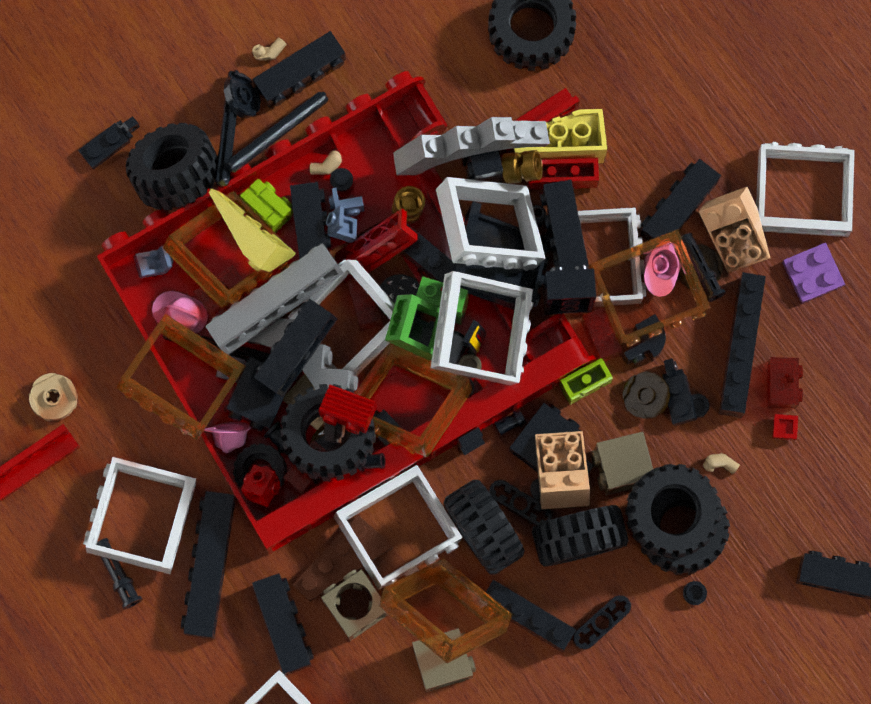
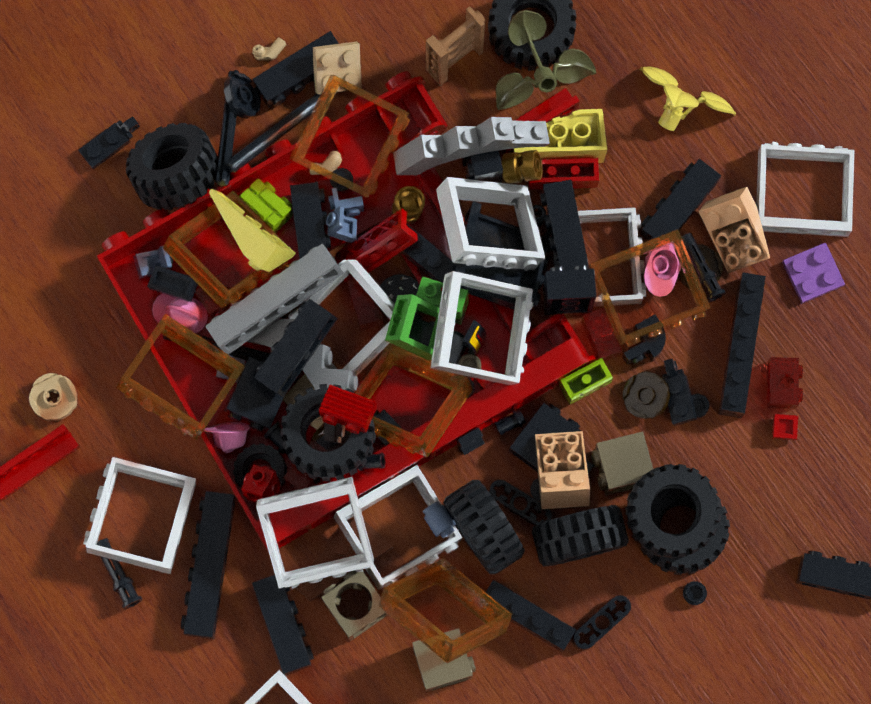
(172, 283): none -> black tile
(306, 496): none -> white window
(316, 118): none -> clear orange window
(337, 60): none -> tan plate
(439, 520): none -> sand blue brick
(446, 52): none -> medium nougat fence
(571, 68): none -> olive plant
(677, 99): none -> light yellow plant
(720, 460): tan arm -> none

